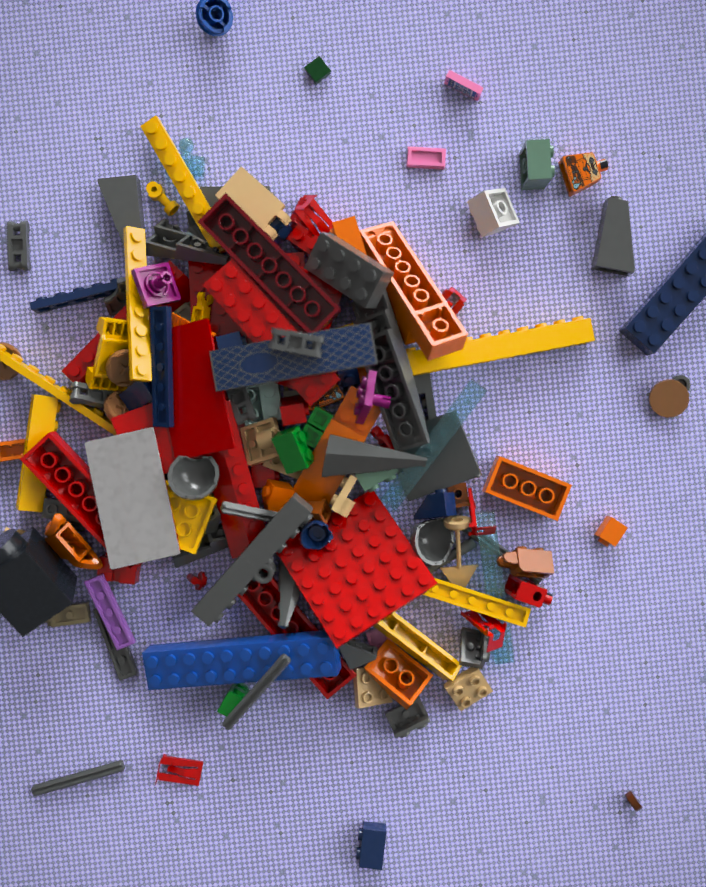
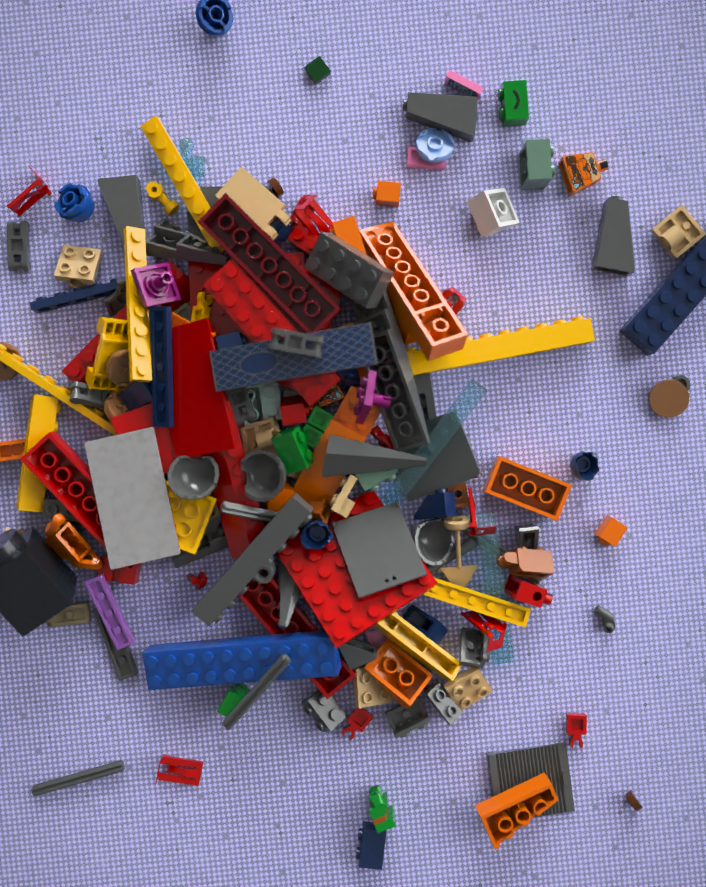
(34, 196): none -> red piece
(75, 203): none -> blue cone
(78, 265): none -> tan plate
(264, 475): none -> dark grey cylinder
(275, 187): none -> reddish brown tile
(324, 711): none -> dark grey bracket
(358, 721): none -> red plate
(378, 549): none -> dark grey door
(381, 814): none -> green hips
(387, 193): none -> orange brick
(425, 624): none -> dark blue slope
(434, 145): none -> light blue tile
(442, 702): none -> bracket
(445, 112): none -> dark grey slope
(513, 103): none -> green brick
(515, 808): none -> orange wedge
(520, 765): none -> dark grey door
(527, 535): none -> dark grey slope
(576, 726): none -> red plate
(584, 465): none -> dark blue hair
(608, 619): none -> dark grey arm
(678, 232): none -> tan plate

